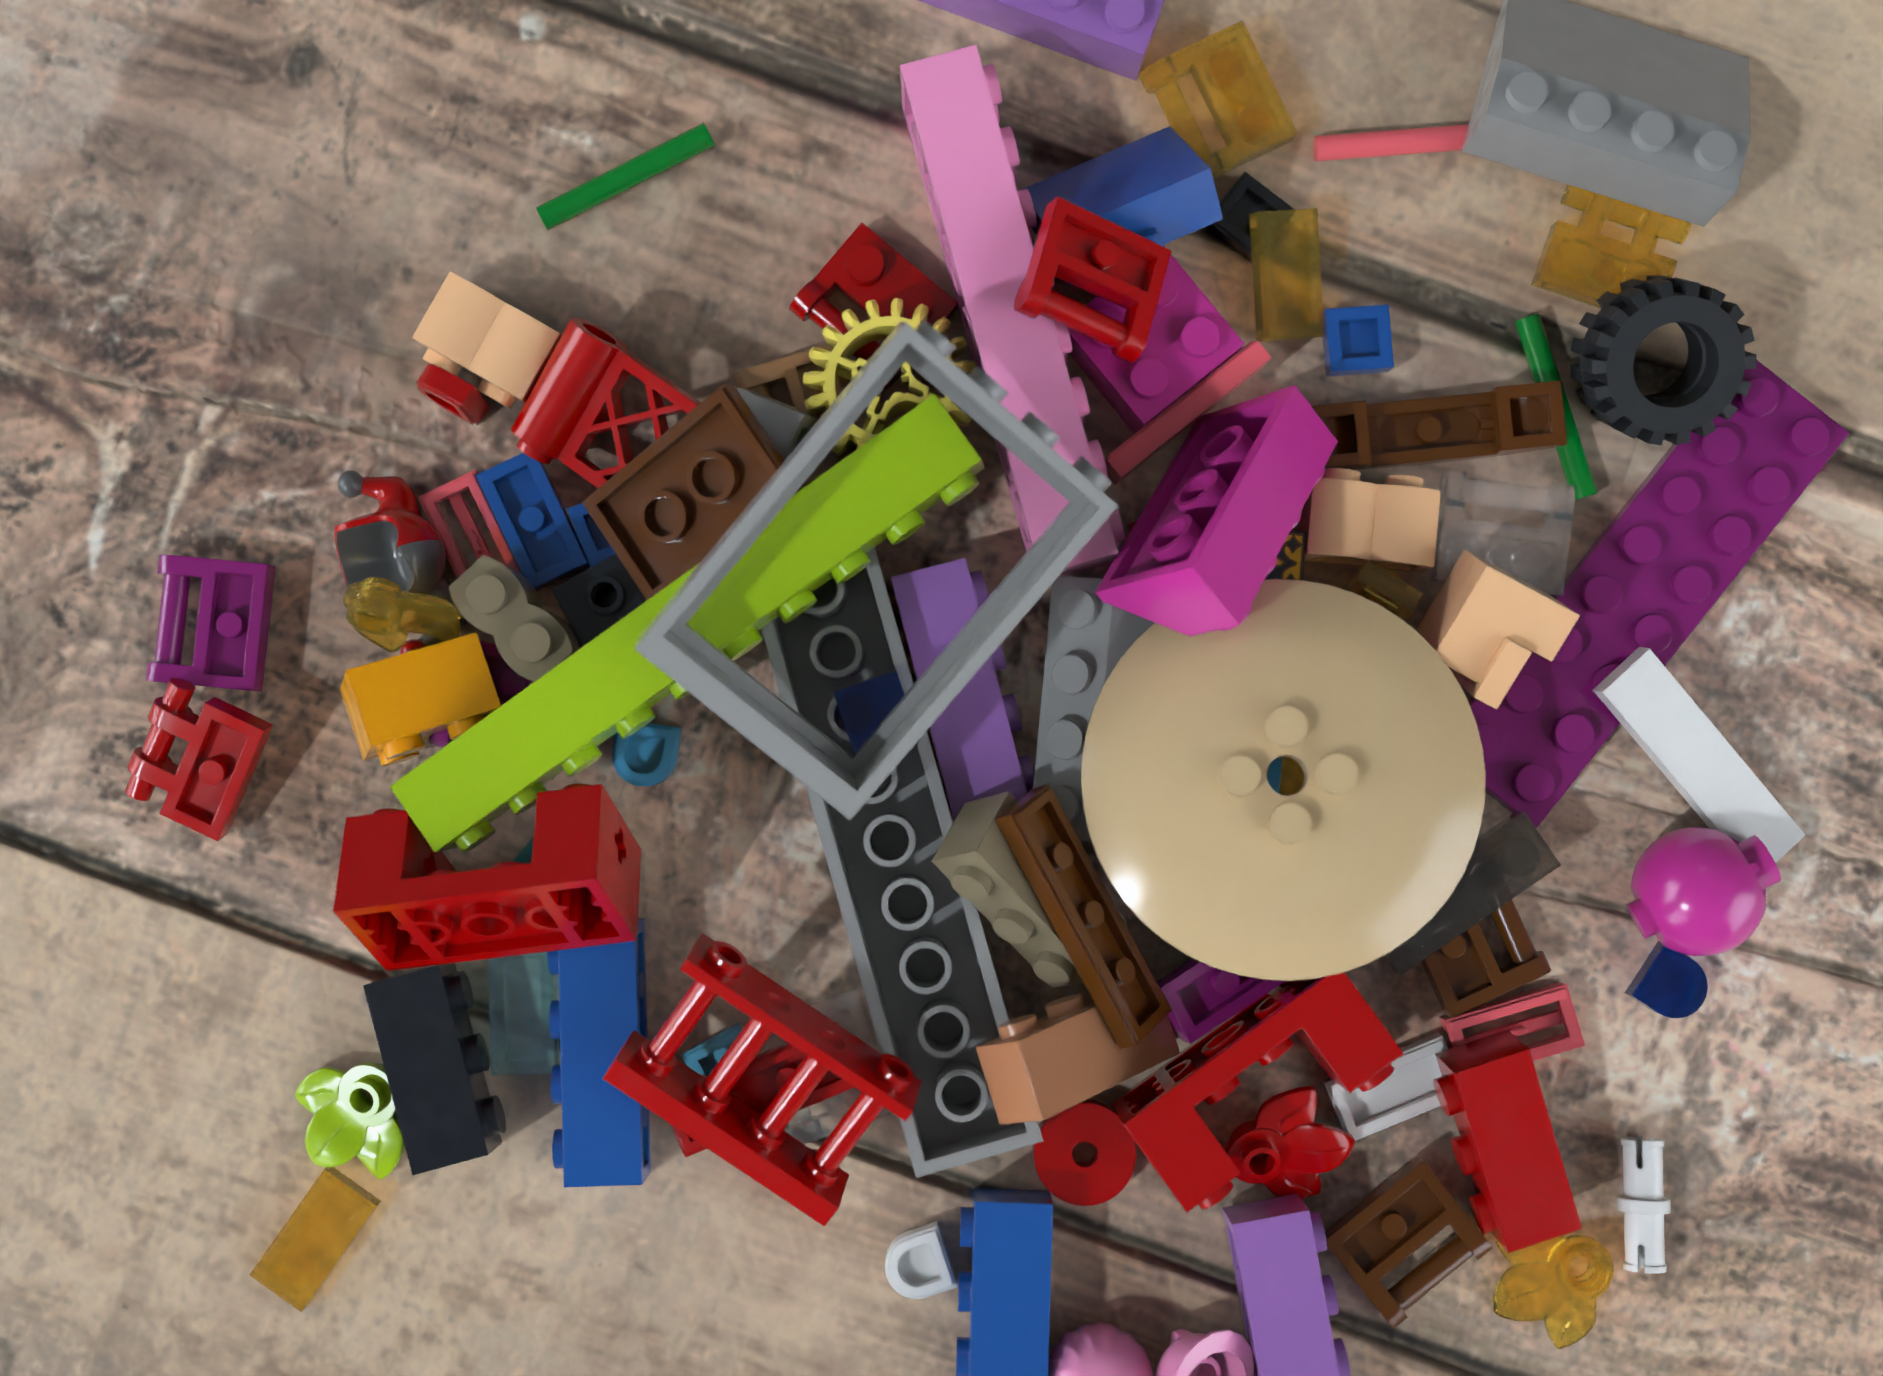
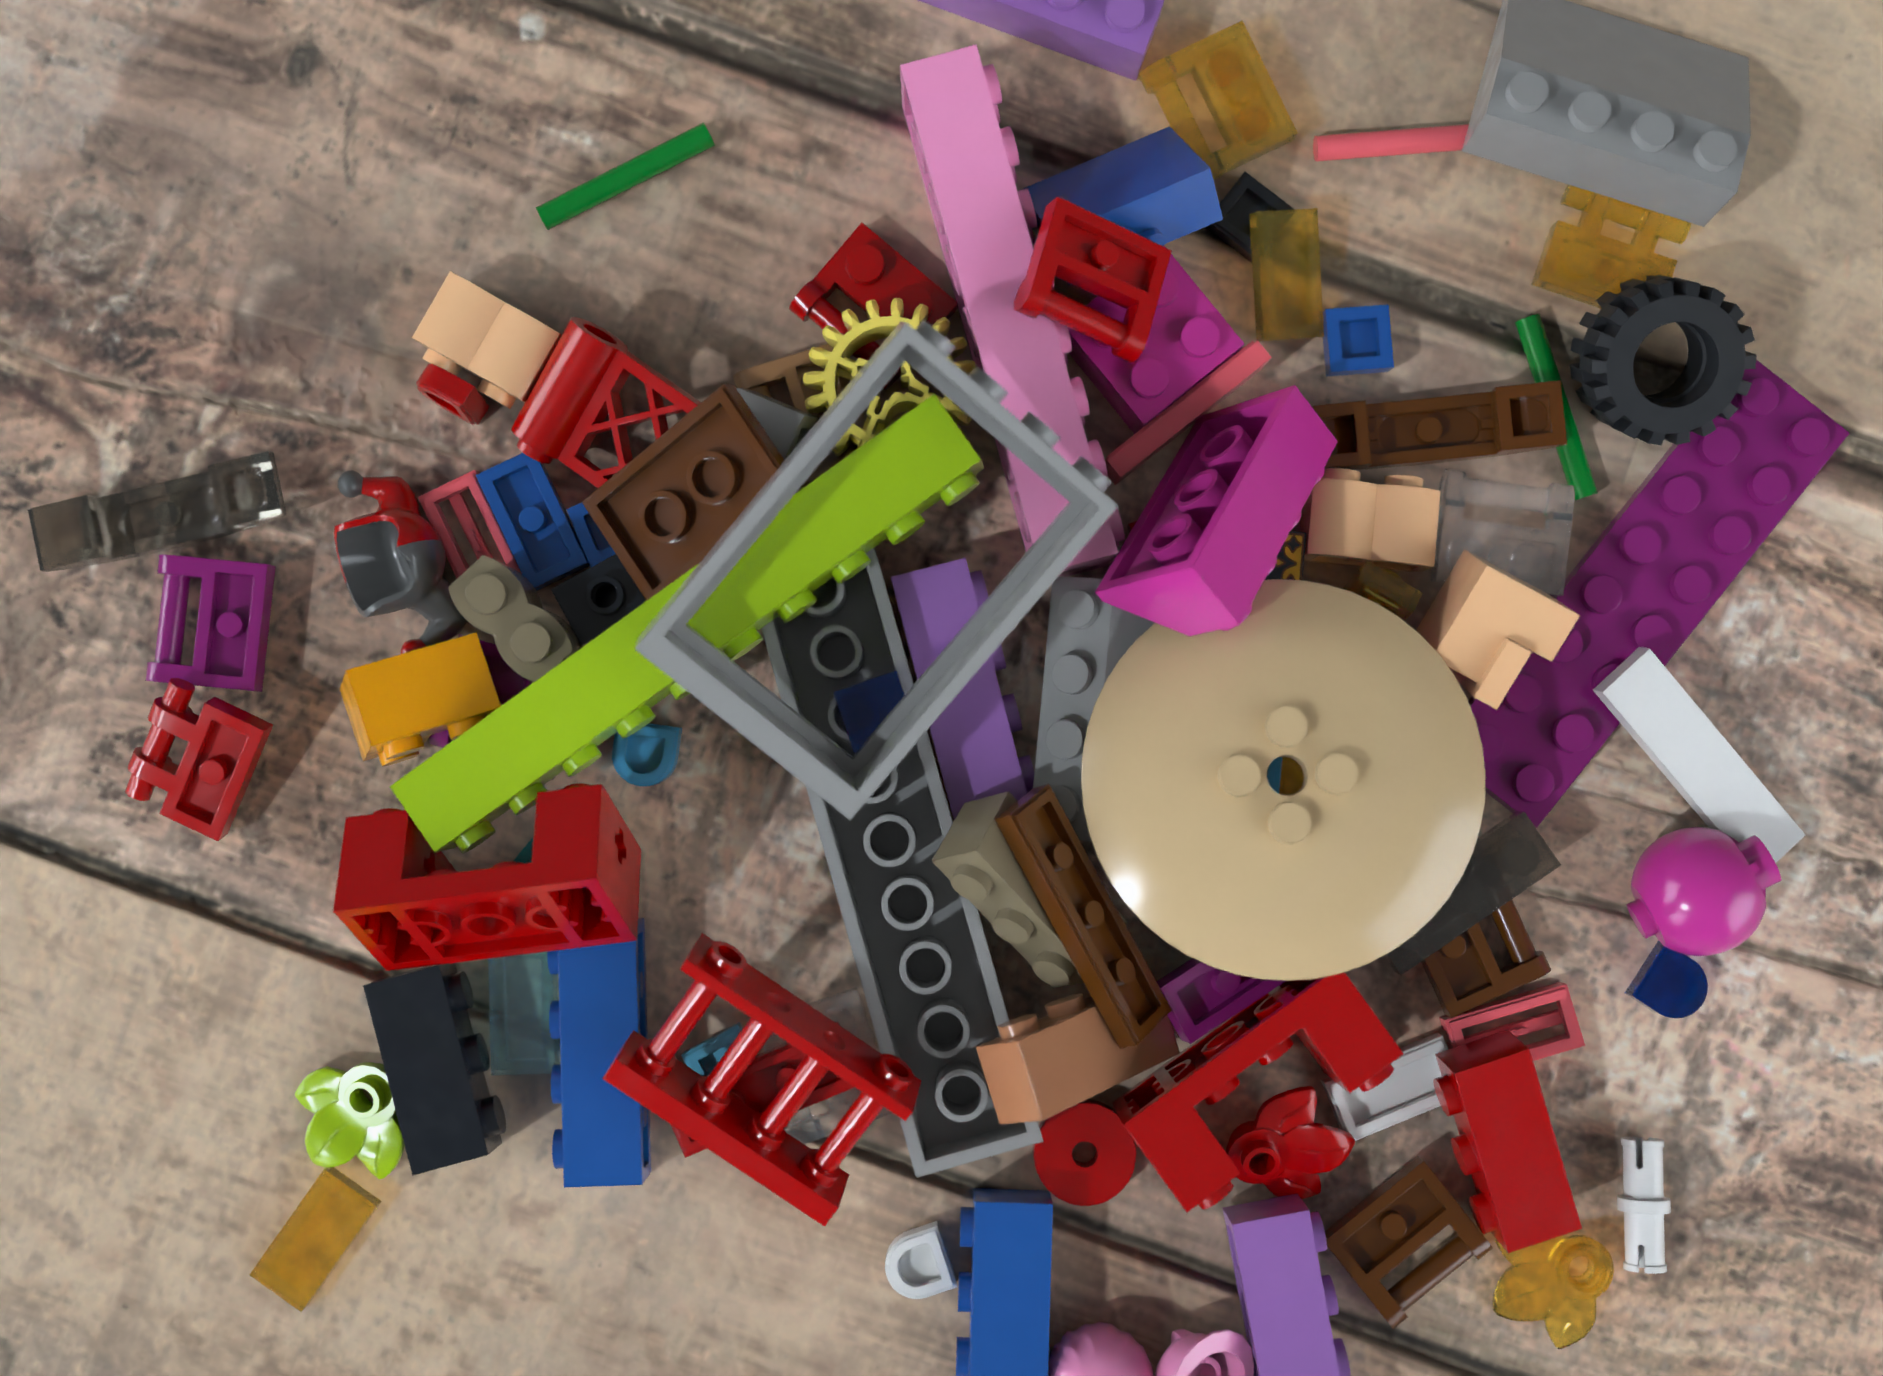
(158, 516): none -> clear smoke slope
(388, 615): clear yellow plate -> none

